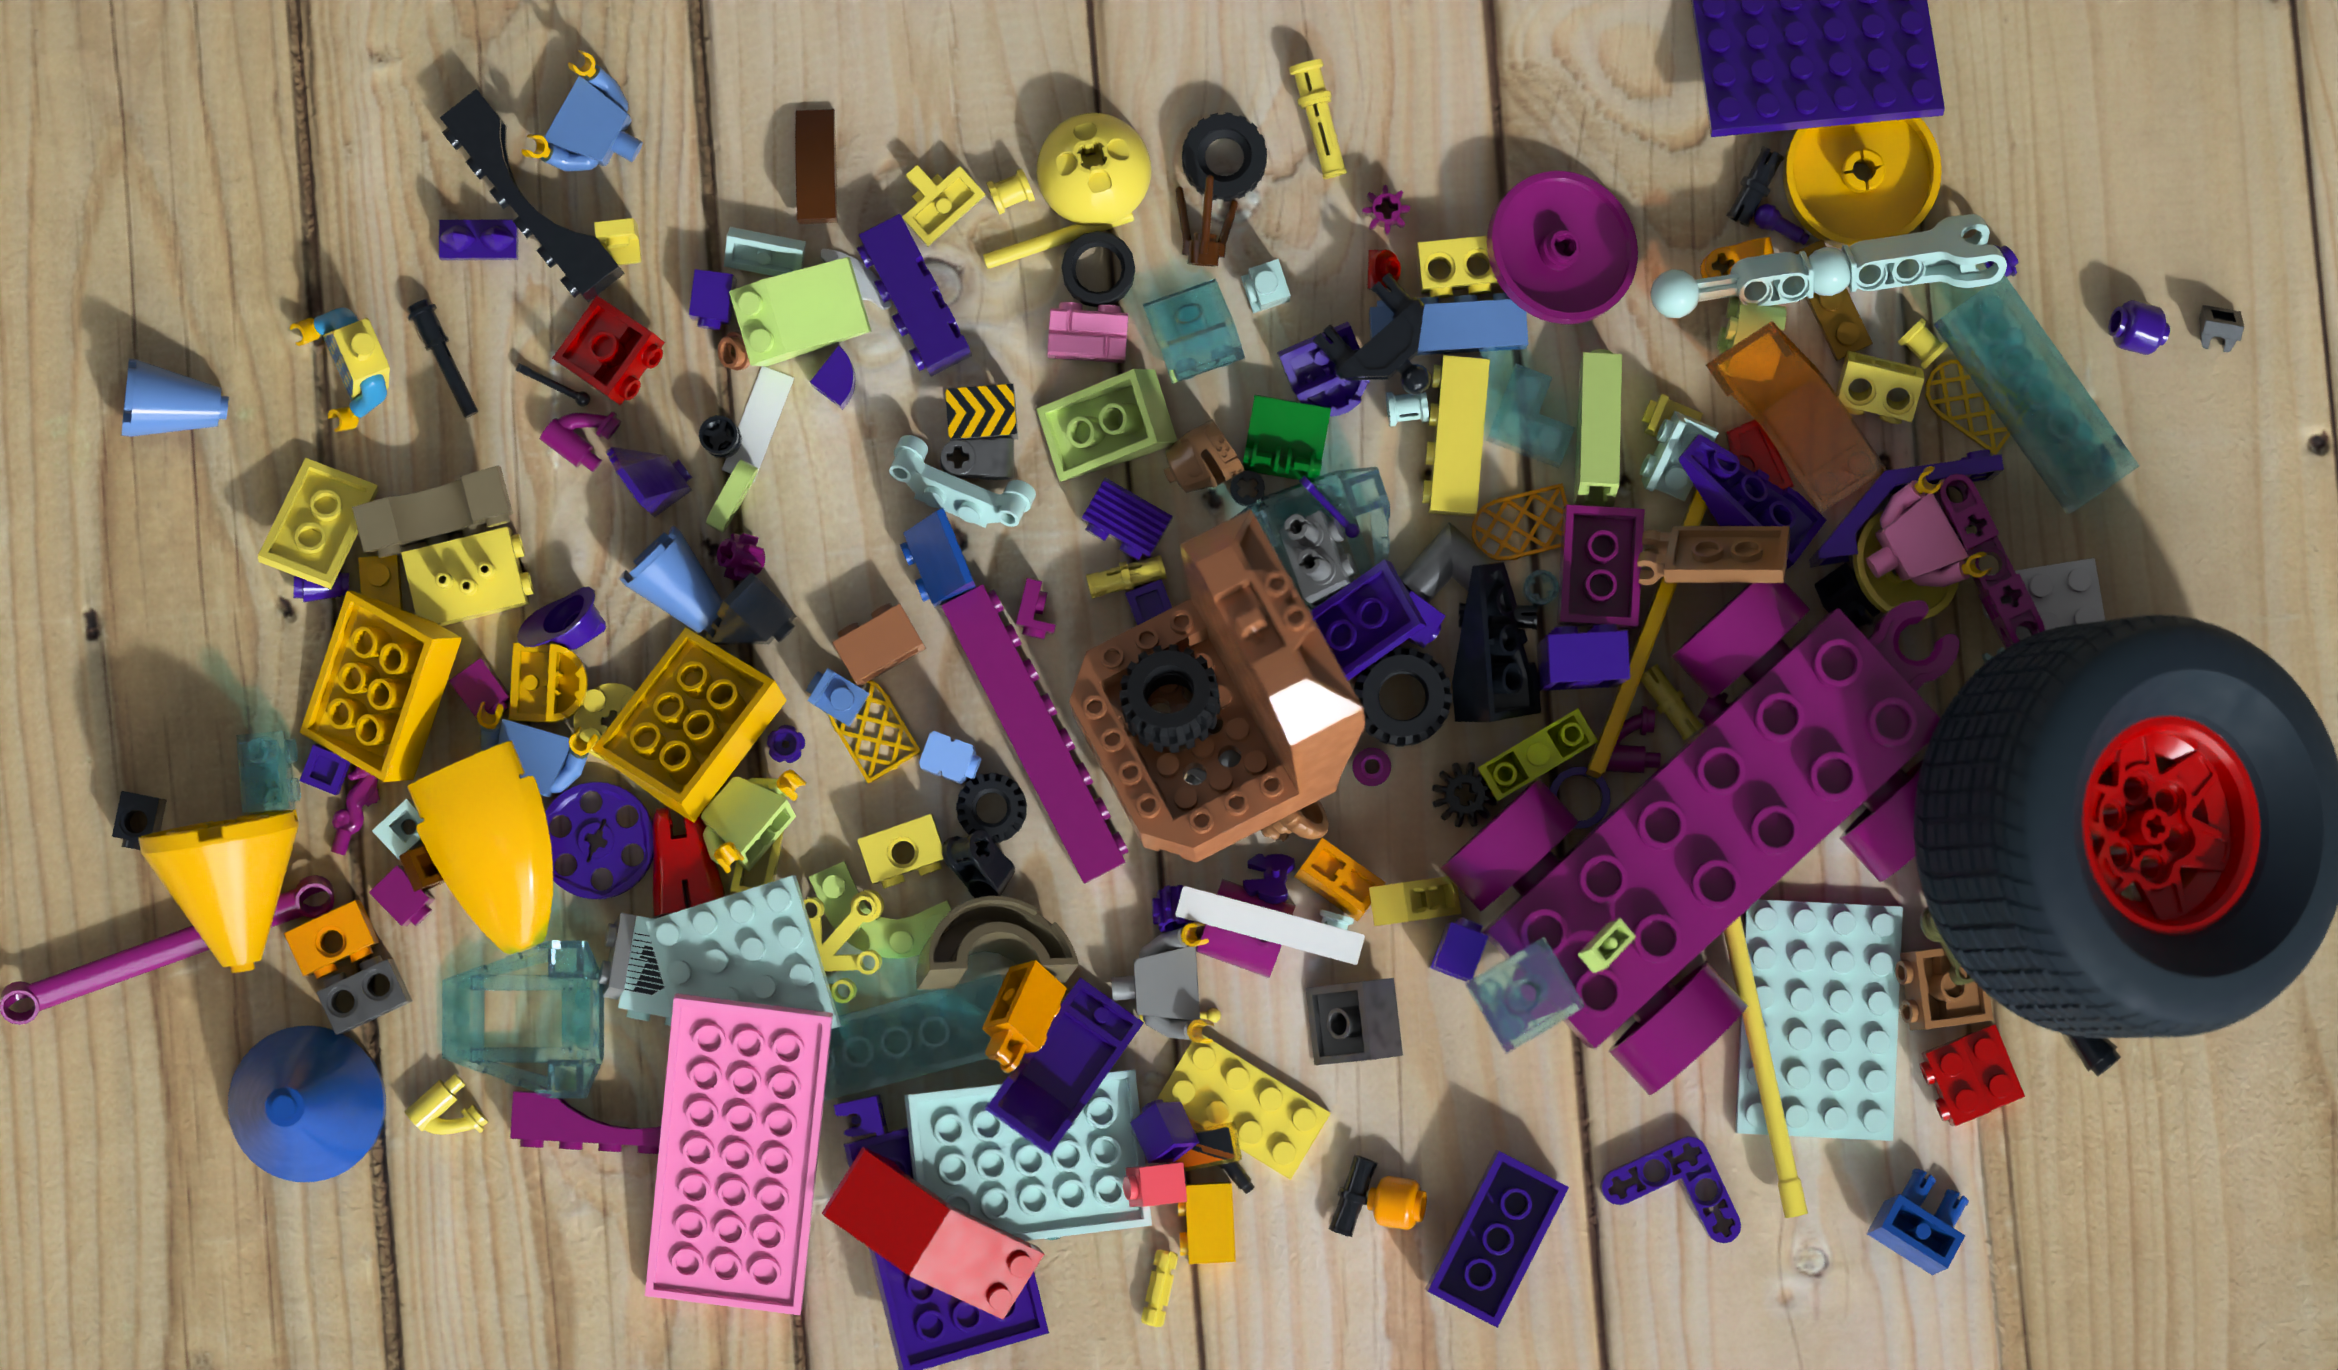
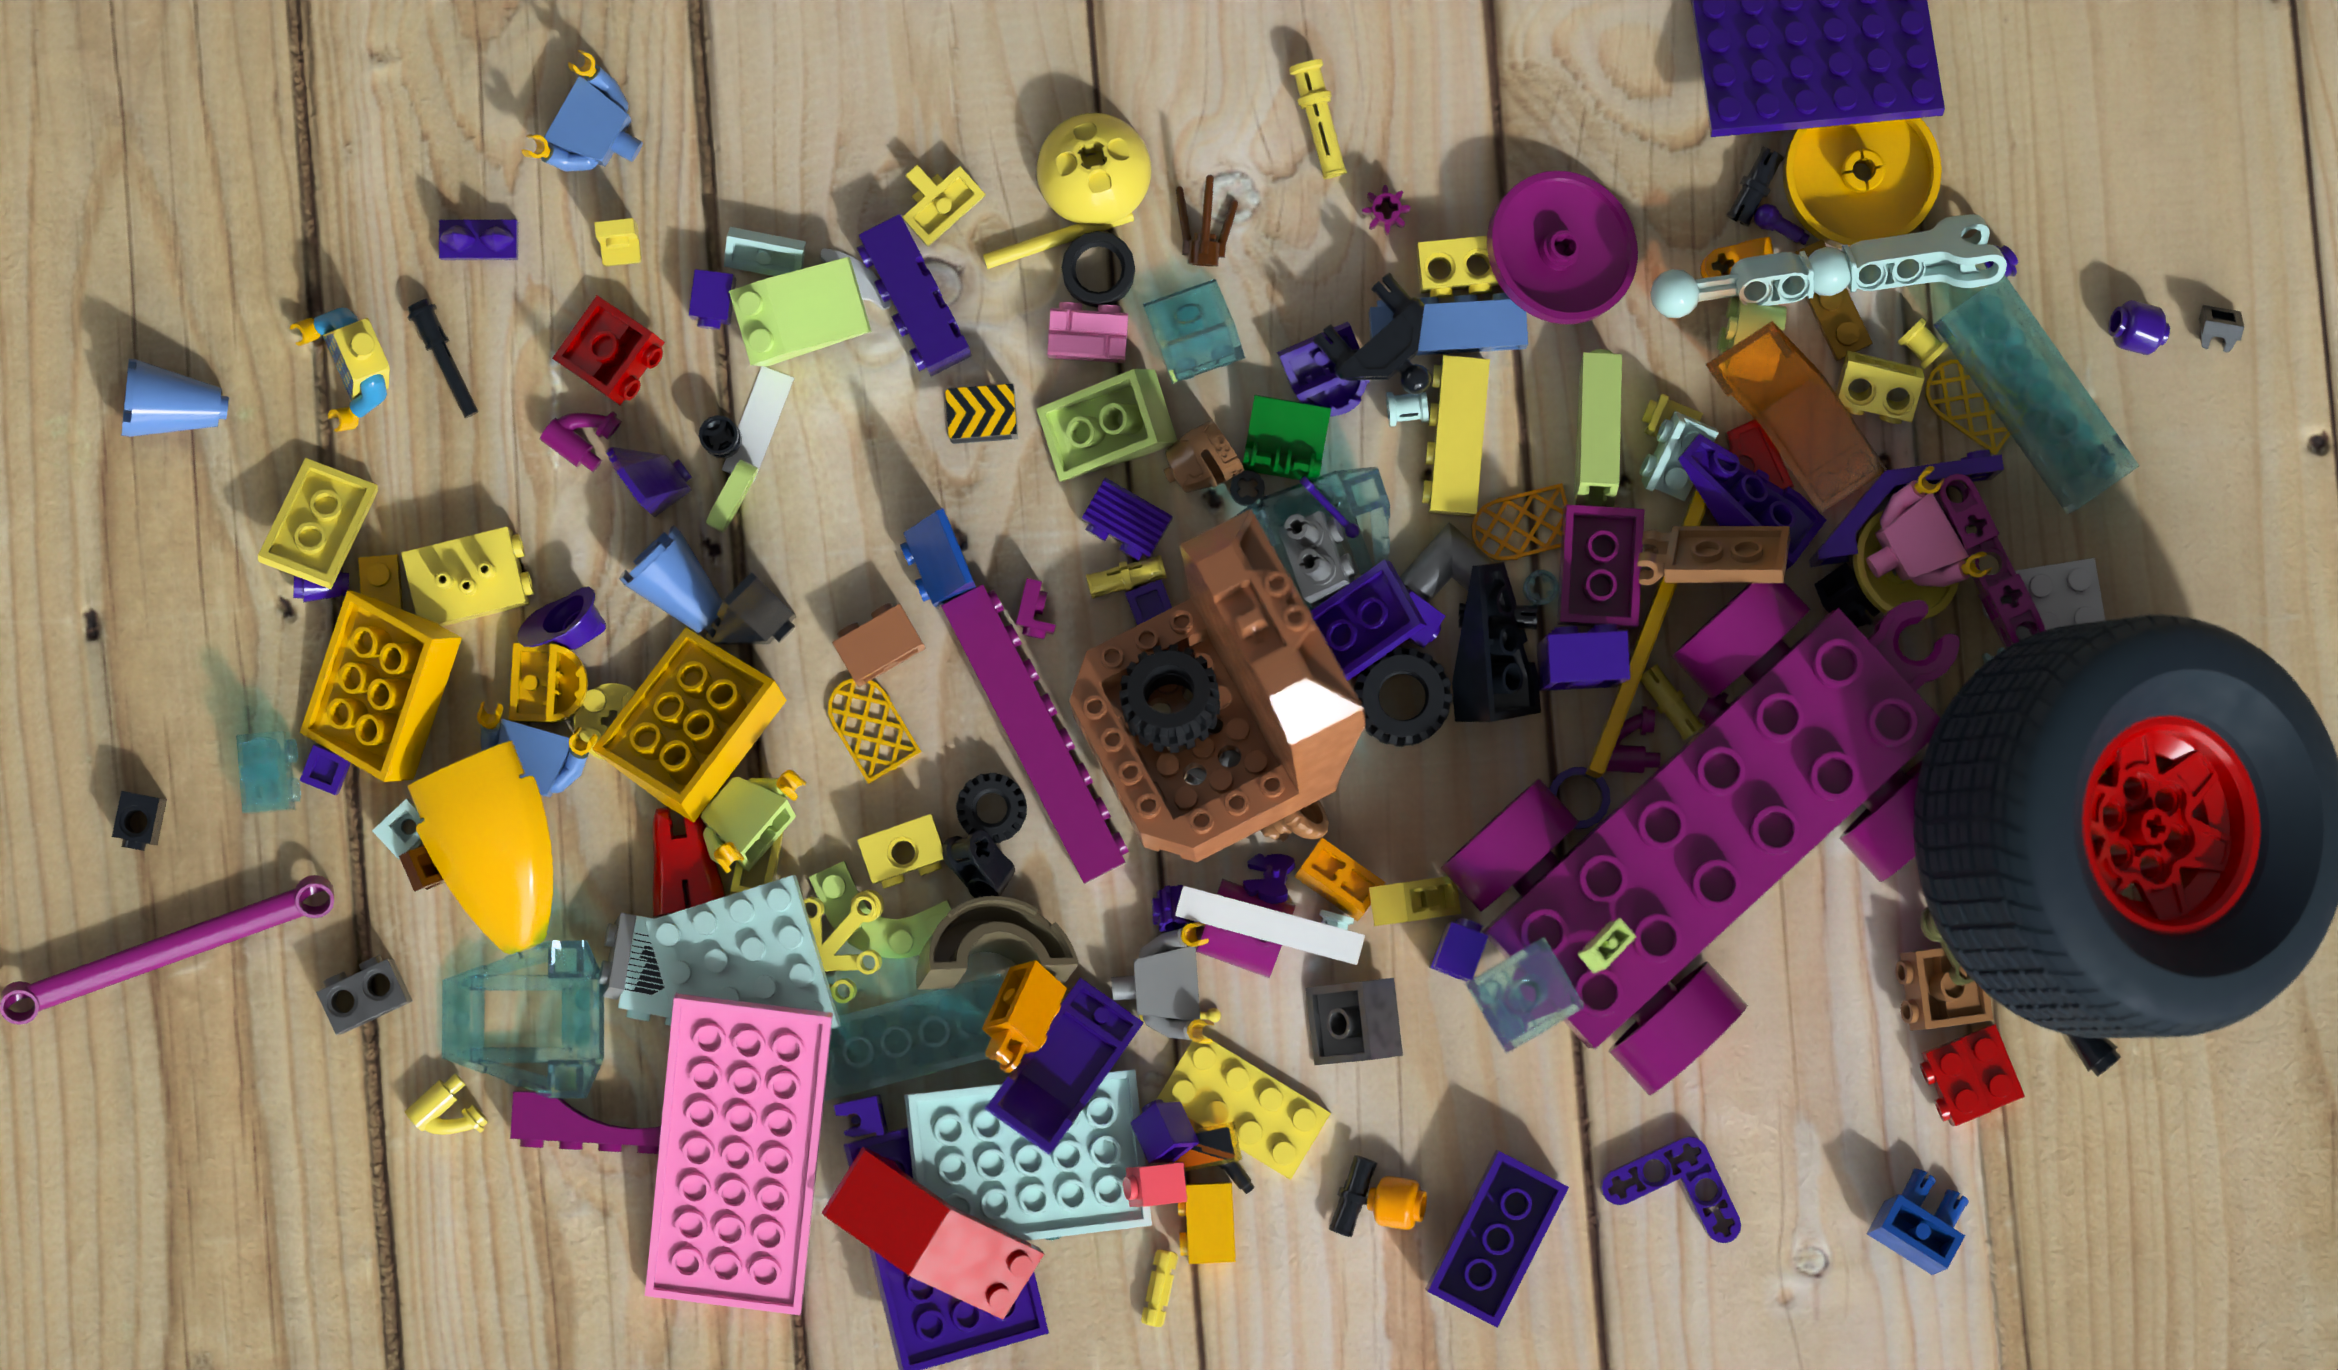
(226, 878): yellow cone -> none
(306, 1104): blue cone -> none
(309, 939): light orange brick -> none
(351, 819): magenta animal -> none
(400, 900): magenta brick -> none
(434, 513): dark tan brick -> none
(478, 685): magenta brick -> none
(484, 136): black arch -> none
(582, 398): black hinge -> none
(617, 839): dark purple wedge -> none
(733, 352): nougat plate -> none
(740, 556): magenta gear -> none
(789, 734): dark purple plate -> none
(816, 166): reddish brown slope -> none
(836, 378): dark purple brick -> none
(836, 696): medium blue bracket -> none
(949, 758): light blue brick -> none
(955, 494): light aqua plate -> none
(987, 458): flat silver piece -> none
(1010, 191): light yellow bush -> none
(1228, 127): black tyre -> none
(1266, 286): light aqua brick -> none
(1371, 779): magenta plate -> none
(1380, 264): red plate -> none
(1453, 802): black gear -> none
(1520, 425): clear light blue brick -> none
(1537, 754): neon yellow slope -> none
(1788, 1181): light yellow piece -> none
(1827, 1017): light aqua plate -> none

